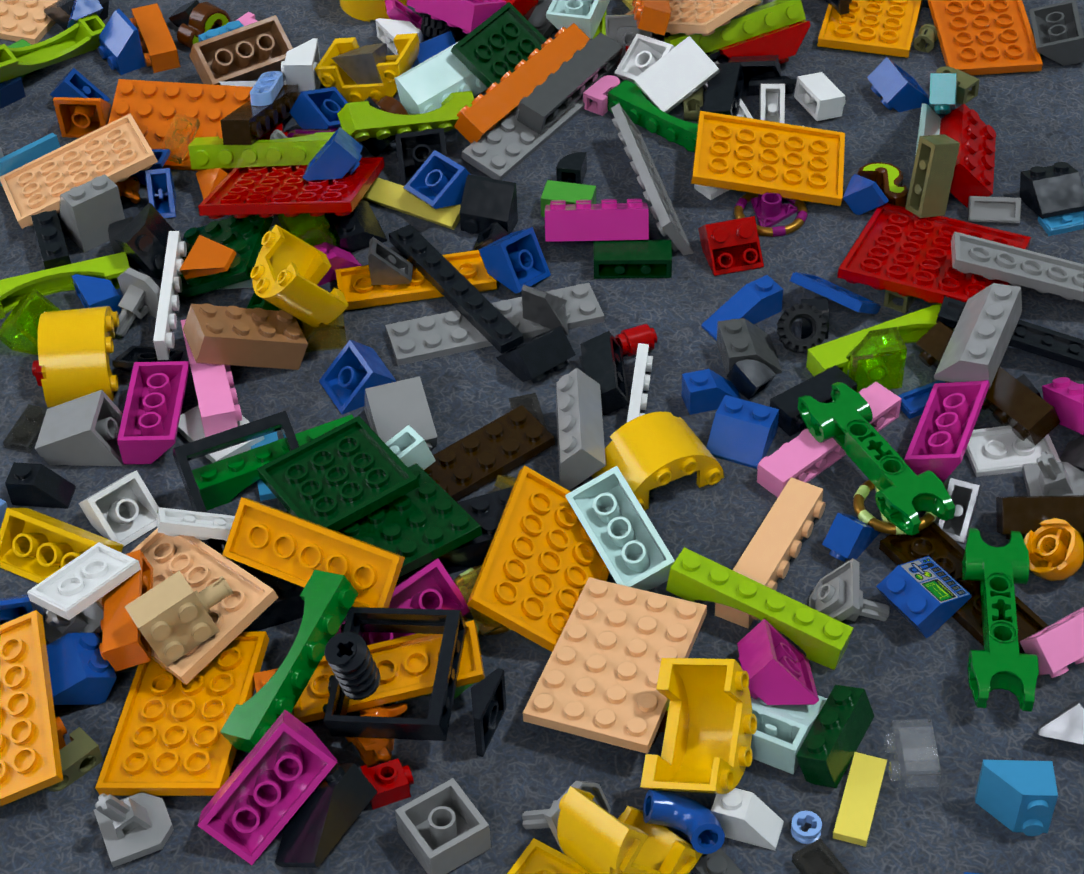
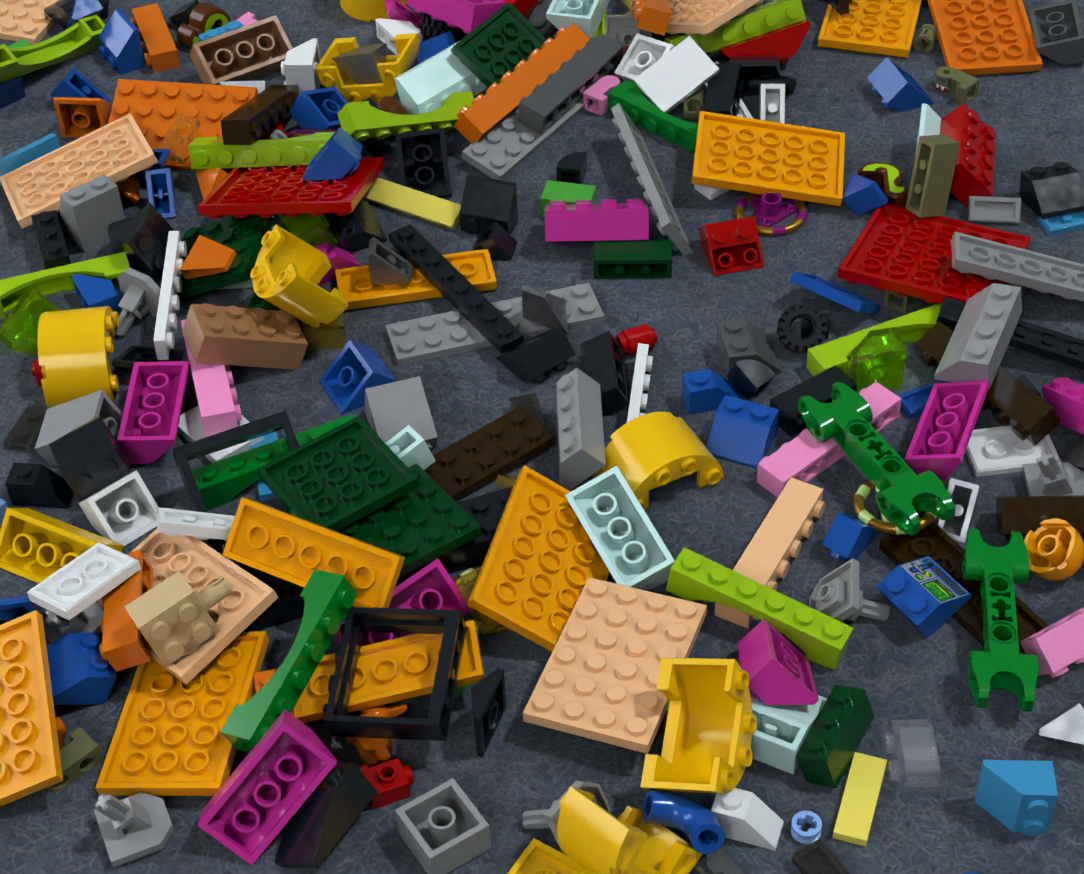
(90, 458): none -> black slope
(266, 88): light blue beam -> none
(352, 665): black piece -> none
(438, 181): blue slope -> none
(516, 260): blue slope -> none
(753, 302): blue slope -> none
(819, 96): white brick -> none
(943, 92): teal brick -> none

